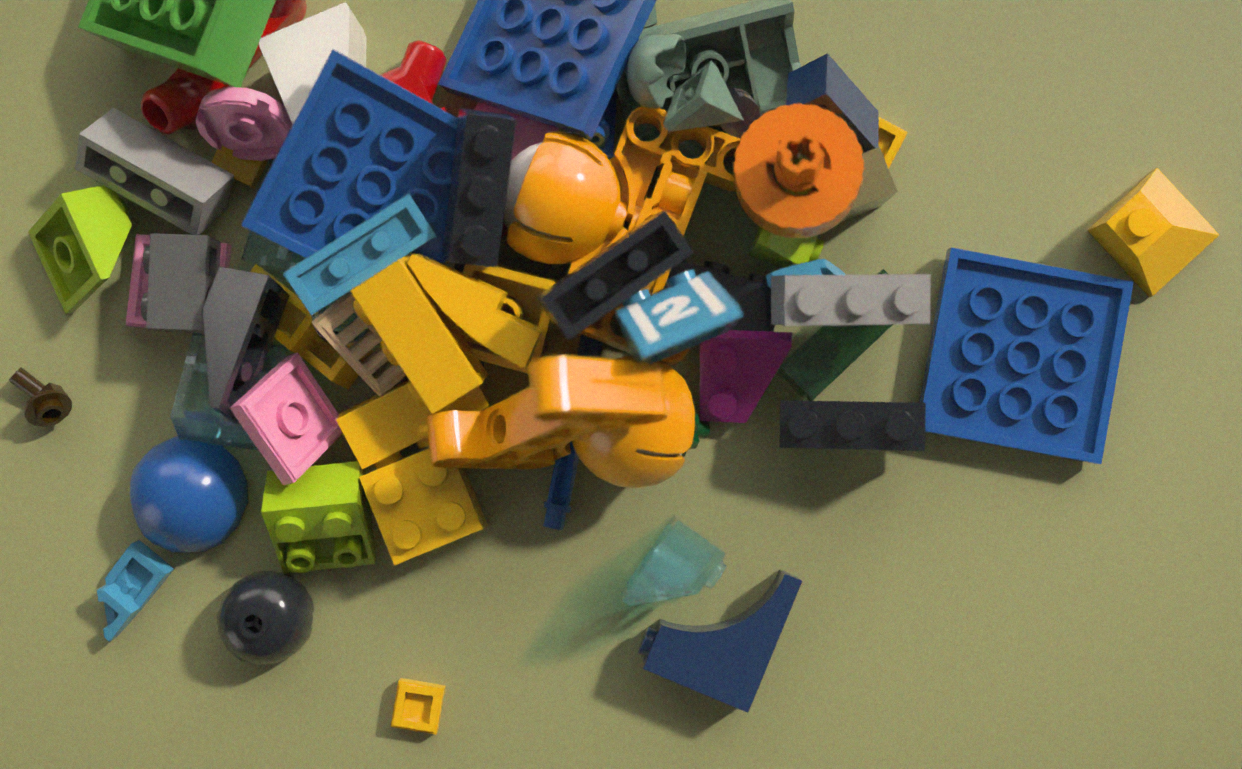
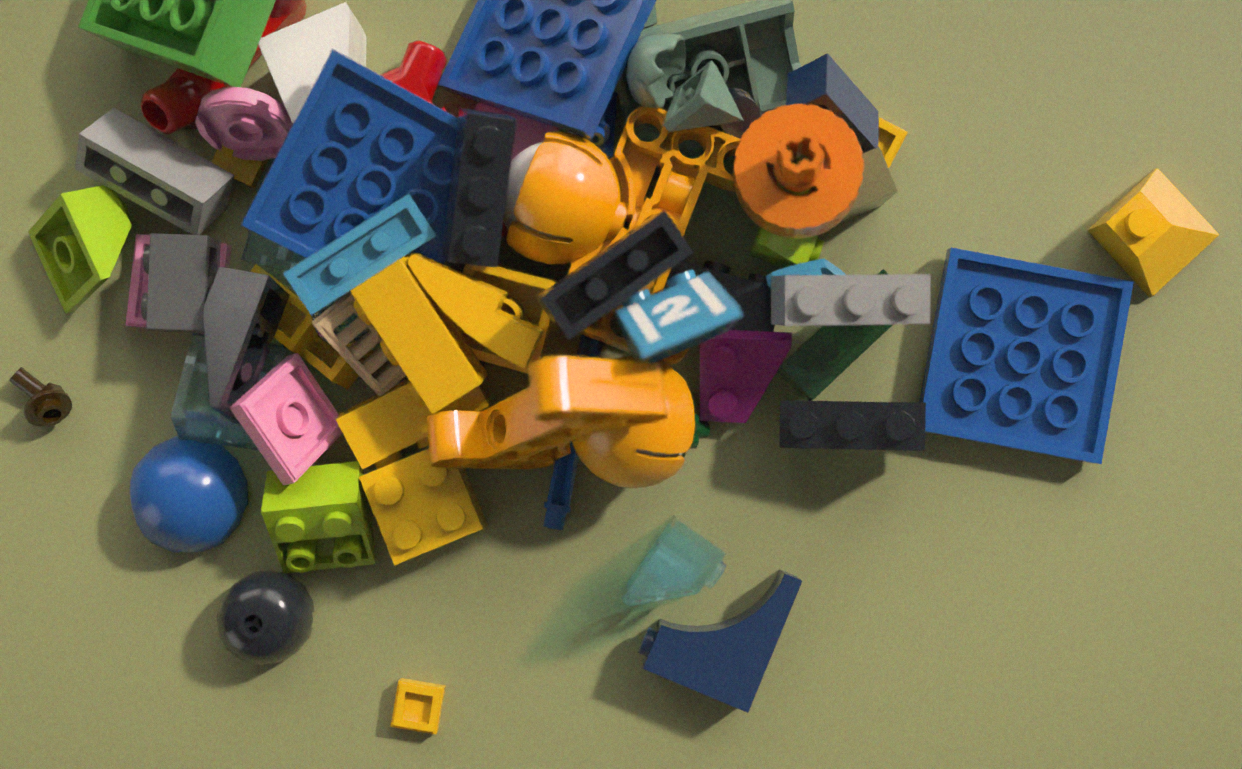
(131, 586): dark azure slope -> none

